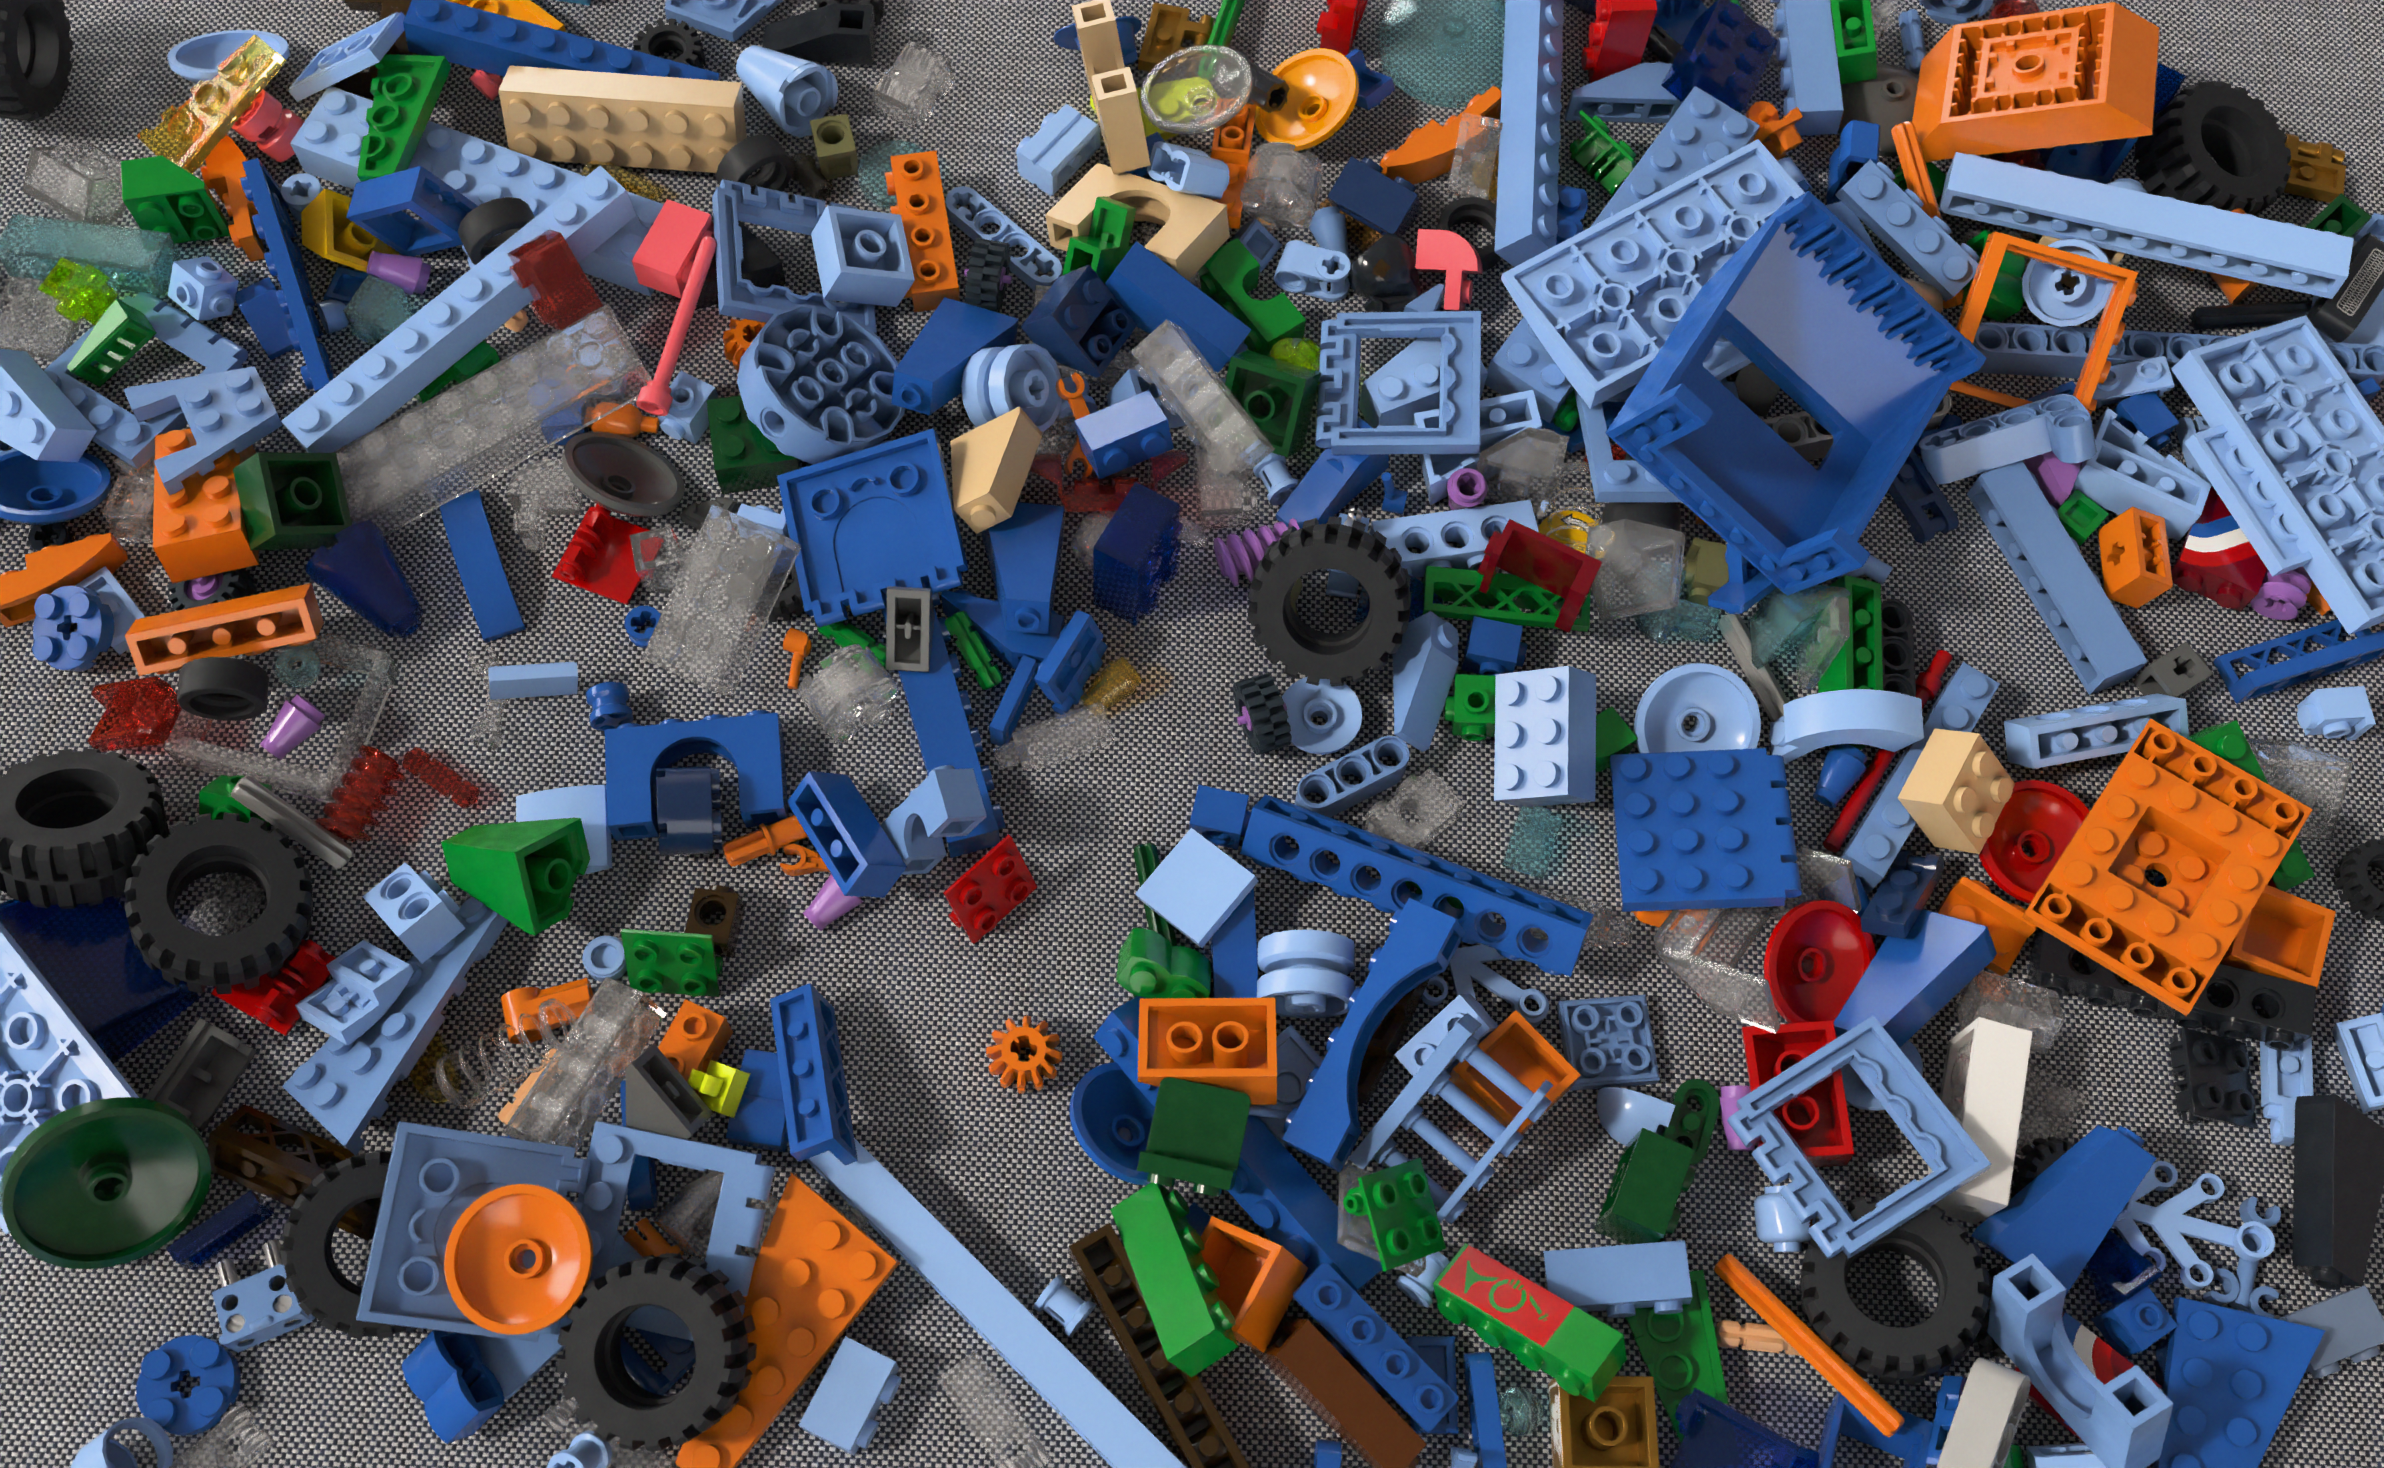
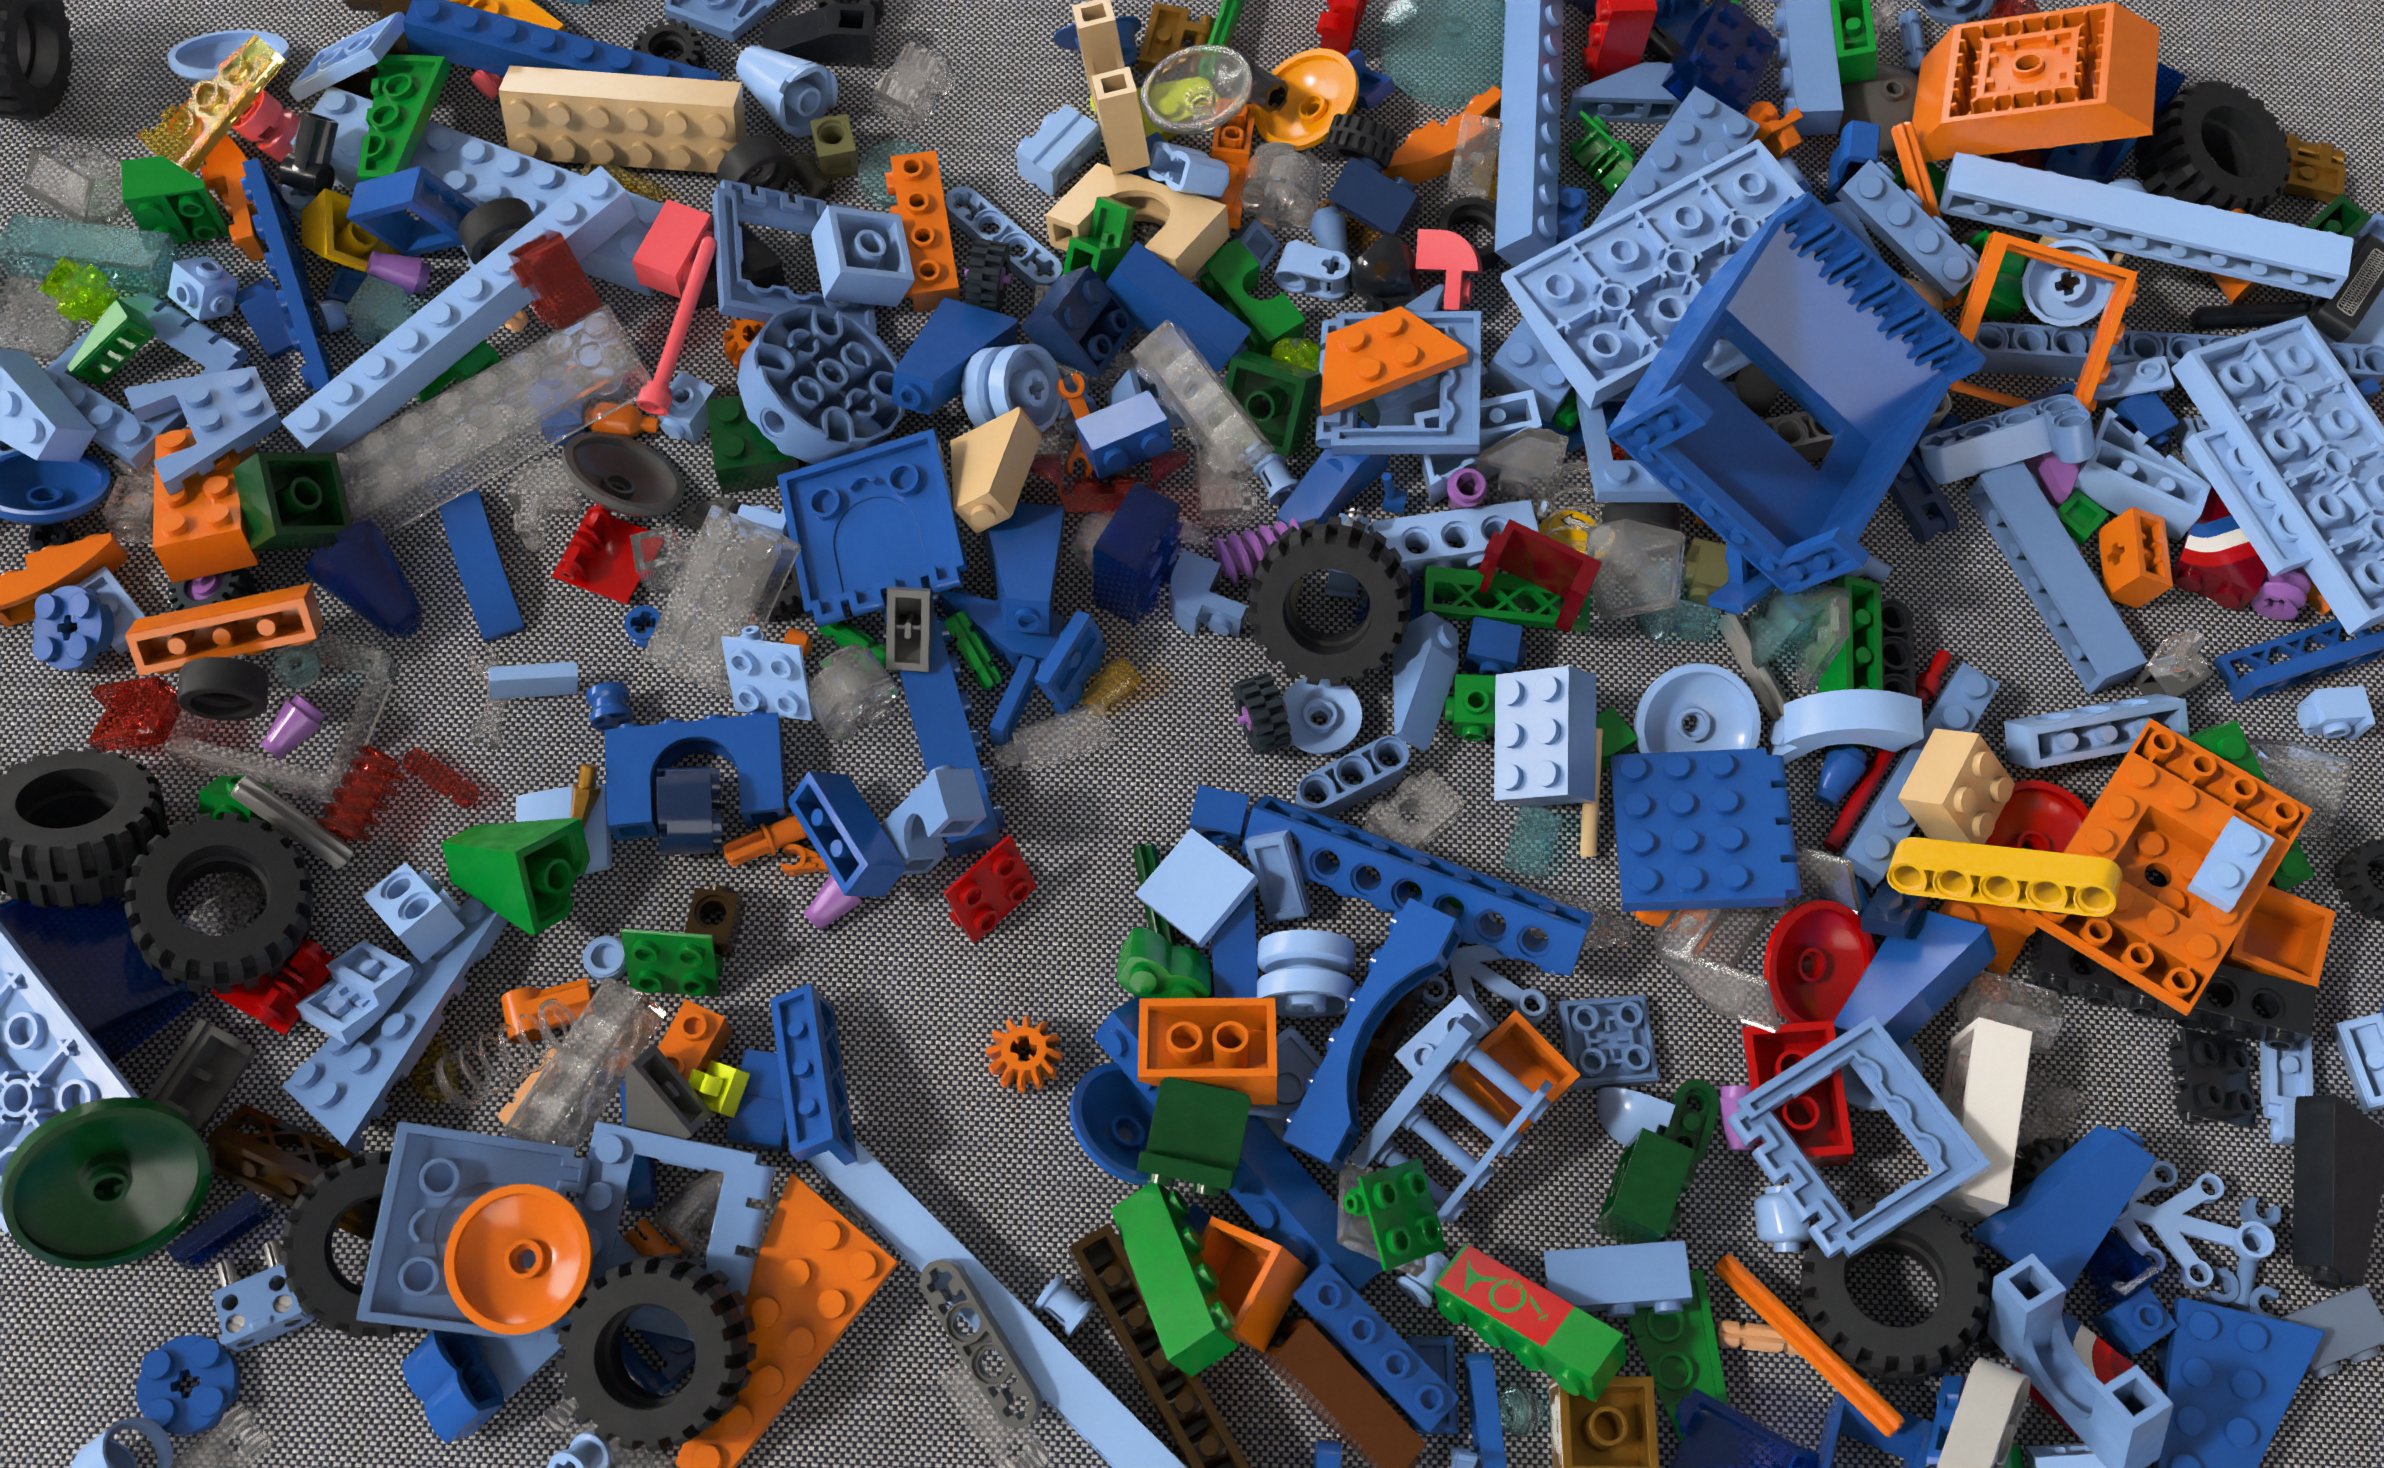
(308, 164): none -> black piece
(585, 793): none -> pearl gold bar
(767, 675): none -> light blue hinge
(850, 1397): light blue brick -> none
(974, 1346): none -> dark grey beam
(1195, 600): none -> medium blue brick
(1278, 875): none -> medium blue tile
(1360, 139): none -> black tyre
(1382, 357): none -> orange wing
(1590, 810): none -> tan bar
(2005, 876): none -> yellow beam
(2179, 656): none -> clear tile
(2230, 864): none -> light blue plate

